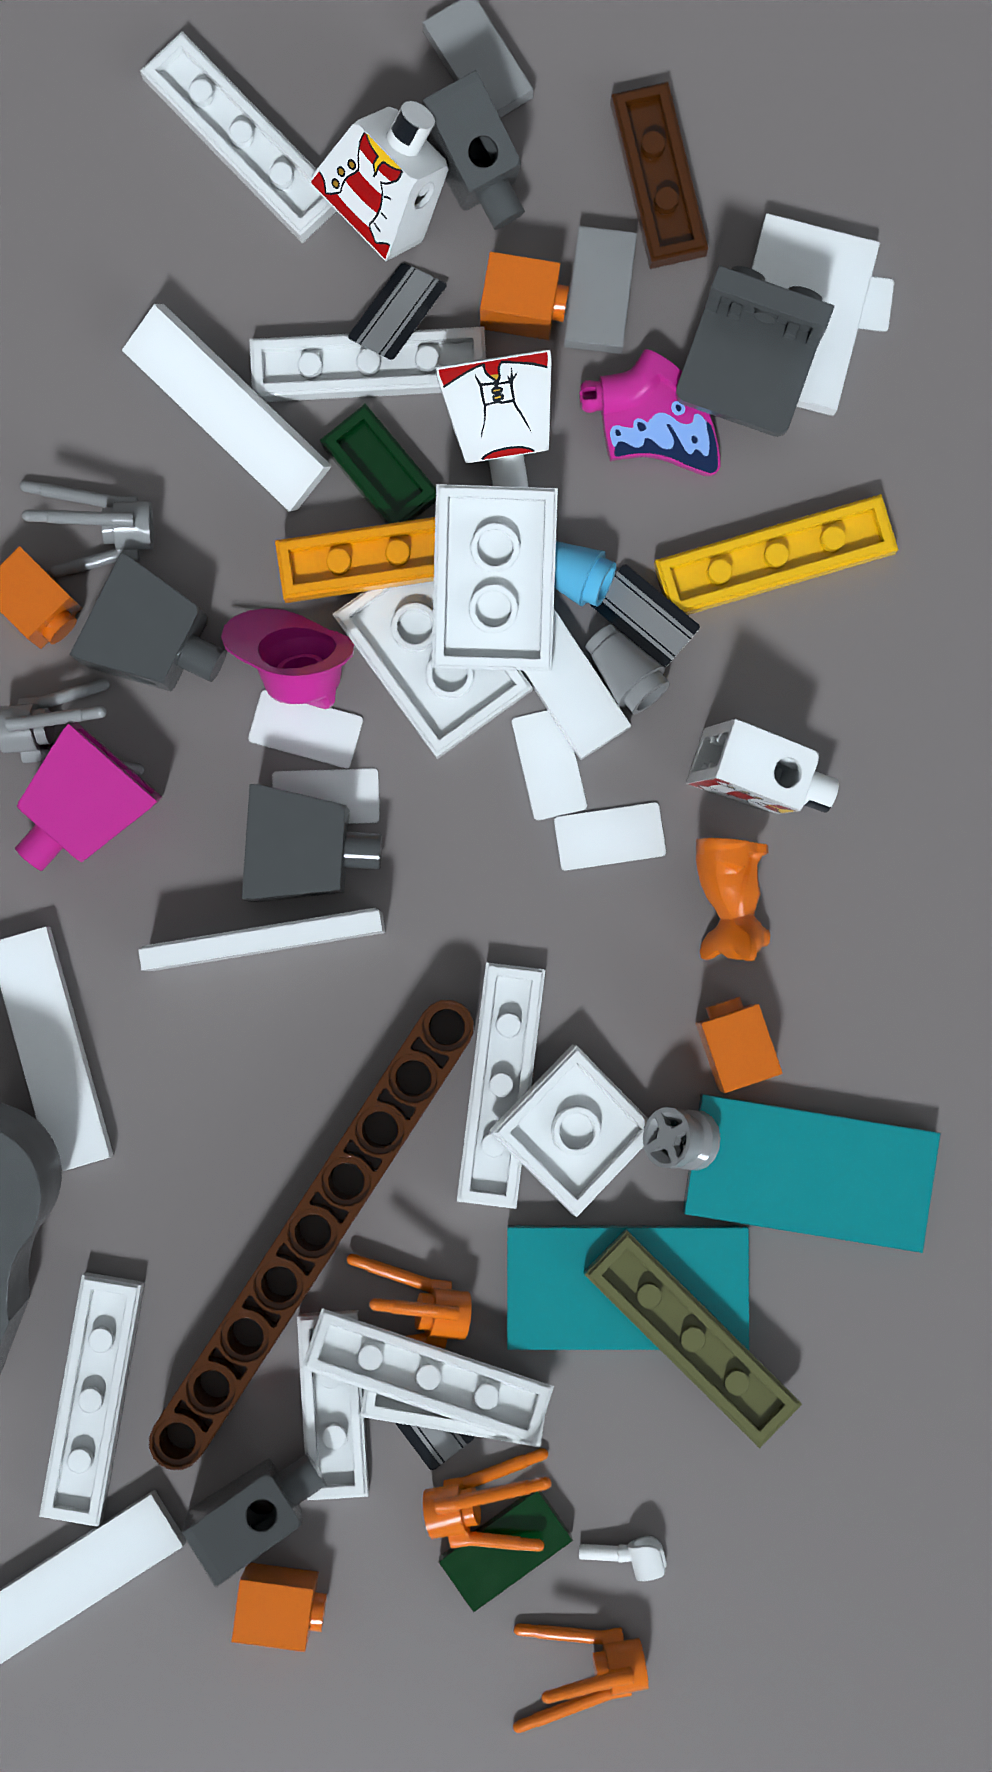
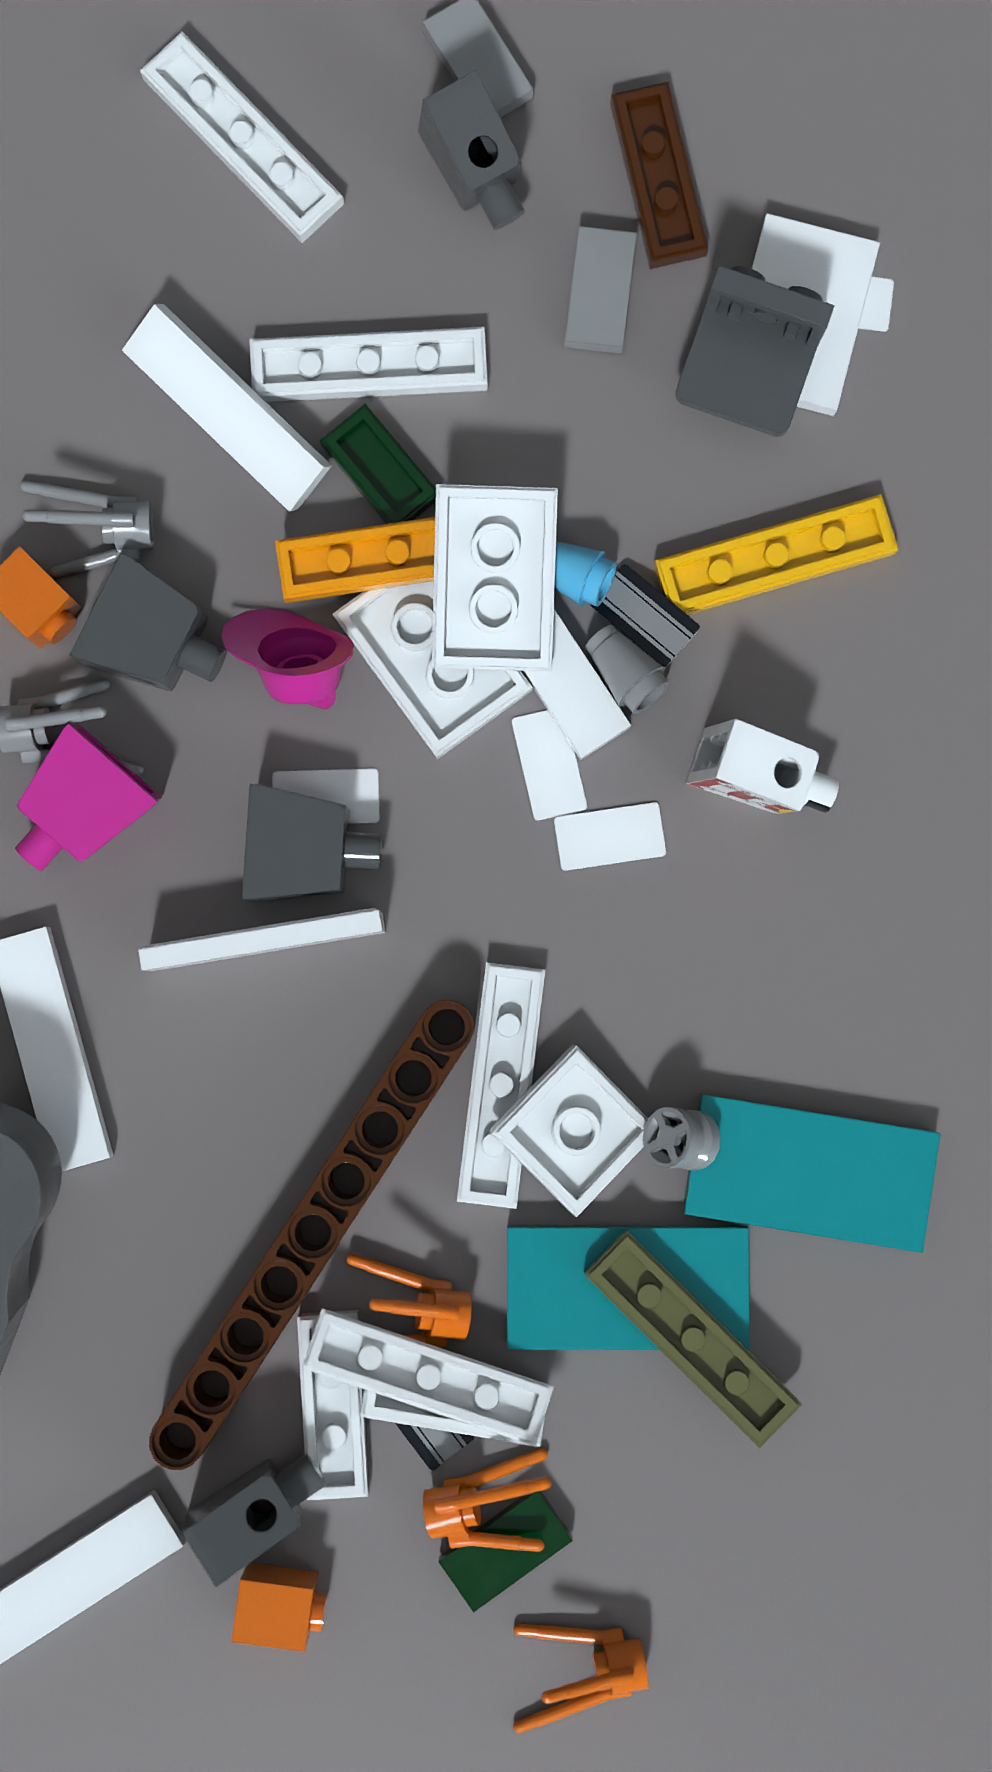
(92, 1399): white tile -> none
(306, 730): white sticker -> none
(385, 177): white torso -> none
(397, 311): sticker -> none
(500, 410): white torso -> none
(522, 296): orange brick -> none
(644, 1553): white hand -> none
(646, 418): arm -> none
(732, 886): orange animal -> none
(737, 1045): orange brick -> none

